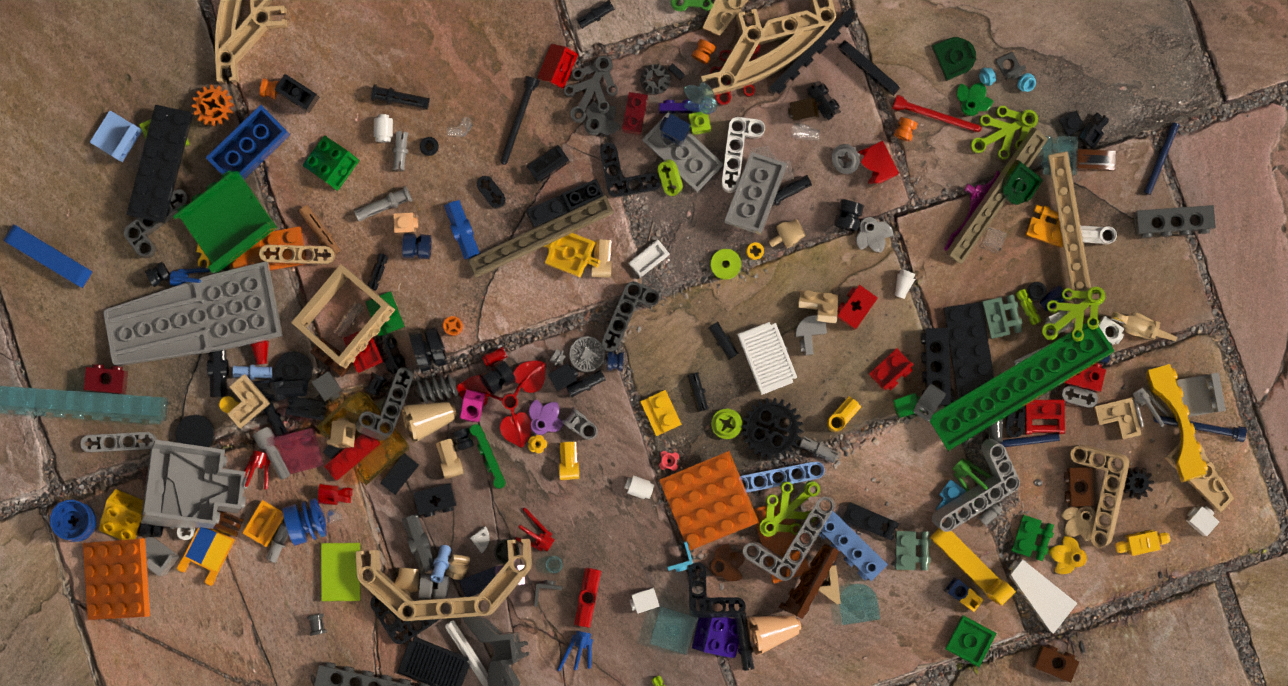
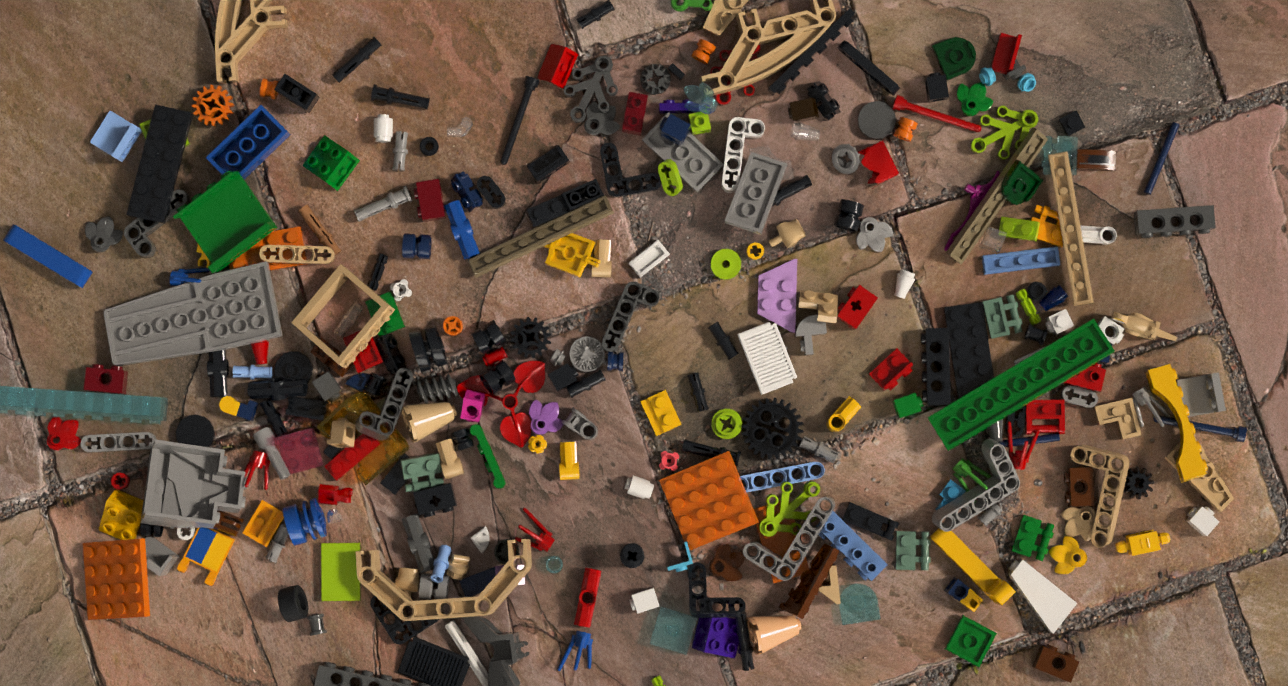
(64, 514): blue wheel -> none
(65, 431): none -> red plate
(103, 231): none -> dark grey plate
(118, 486): none -> red bush
(157, 274): black wheel -> none
(252, 401): tan plate -> none
(293, 603): none -> black tyre
(358, 381): none -> dark blue tile
(359, 57): none -> black pin
(399, 295): none -> white plate
(405, 223): light nougat brick -> none
(421, 466): none -> sand green plate
(430, 200): none -> dark red brick
(461, 184): none -> dark blue hinge
(488, 337): none -> black wheel
(536, 330): none -> black gear
(547, 584): dark grey bracket -> none
(639, 556): none -> black piece
(708, 451): none -> black pin
(778, 295): none -> lavender wing
(876, 120): none -> dark grey tile
(929, 402): dark grey bracket -> none
(936, 87): none -> black brick
(1005, 53): none -> red panel
(1020, 228): none -> lime plate
(1020, 260): none -> medium blue tile
(1020, 458): none -> red plant
(1035, 334): none -> black bush
(1075, 311): lime plant -> none
(1093, 131): black plate -> none

